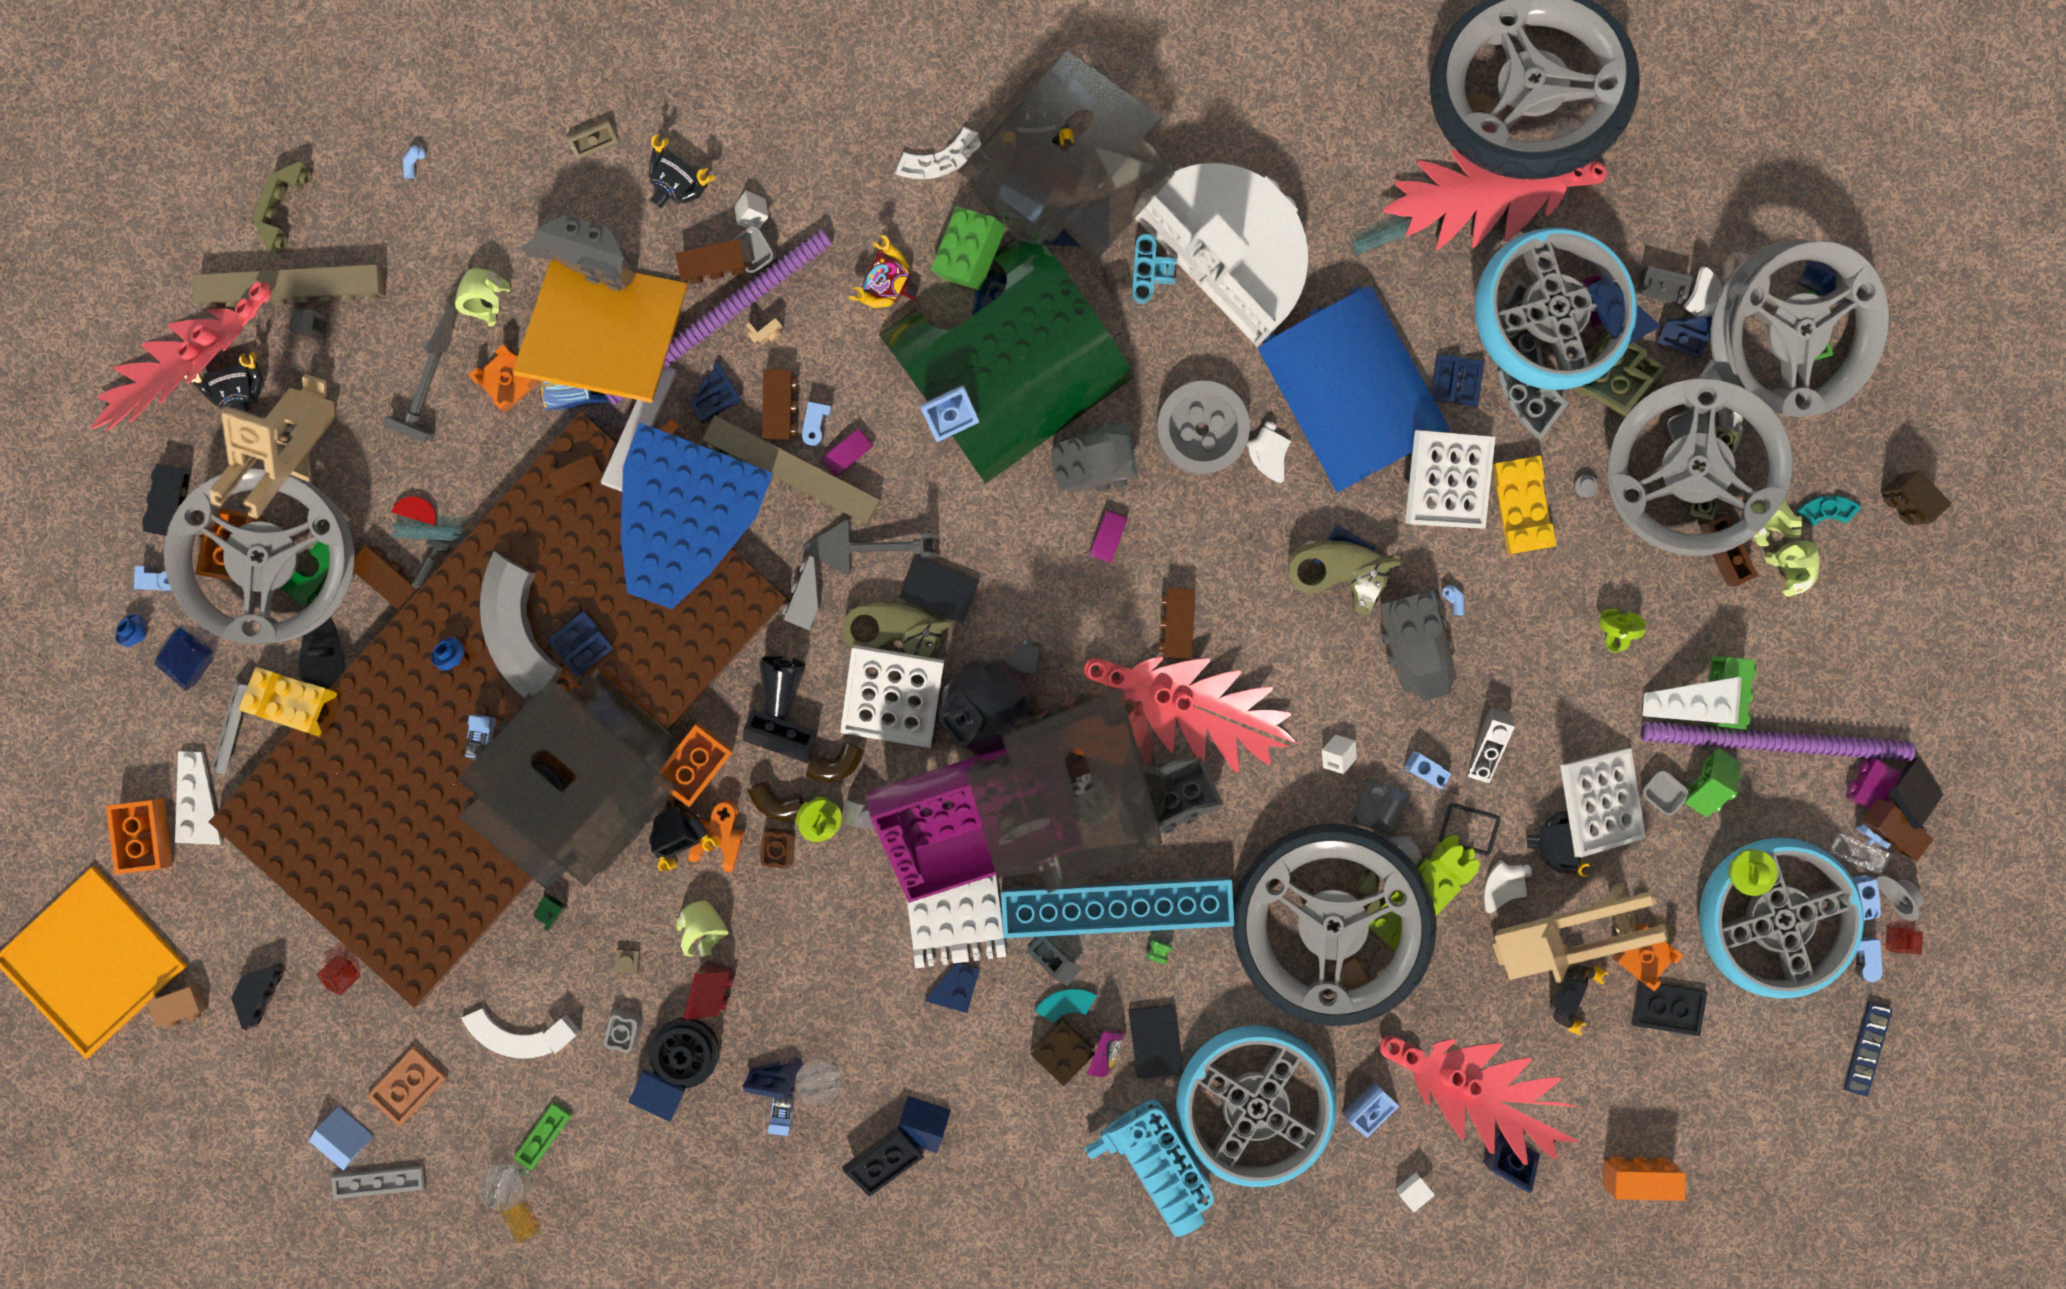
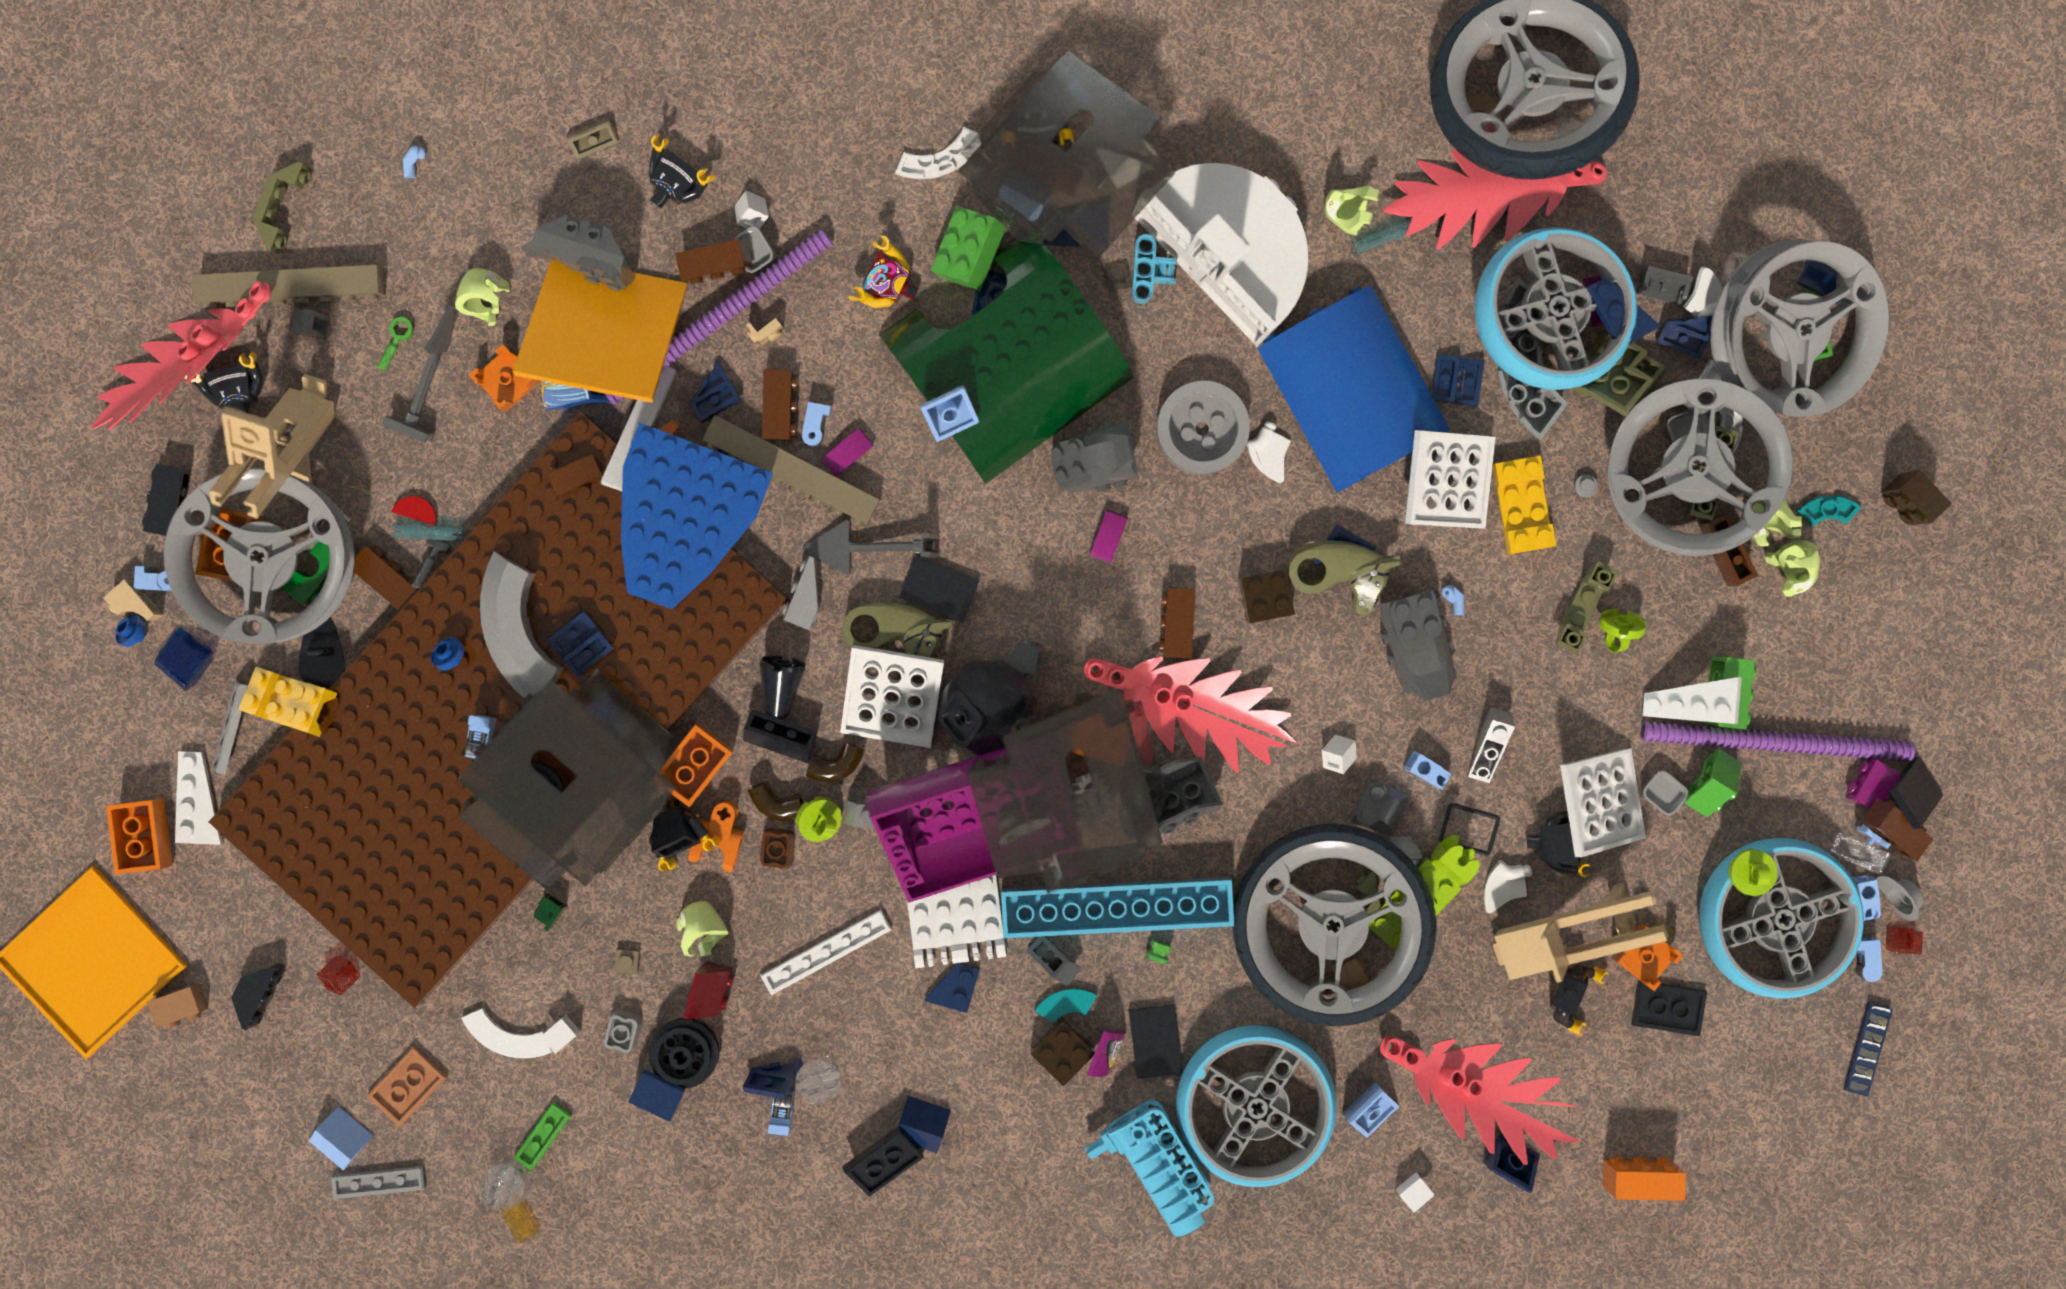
(126, 599): none -> tan arch
(392, 347): none -> bright green piece
(826, 952): none -> white tile
(1266, 596): none -> dark brown brick
(1349, 207): none -> yellowish green piece
(1571, 629): none -> olive slope

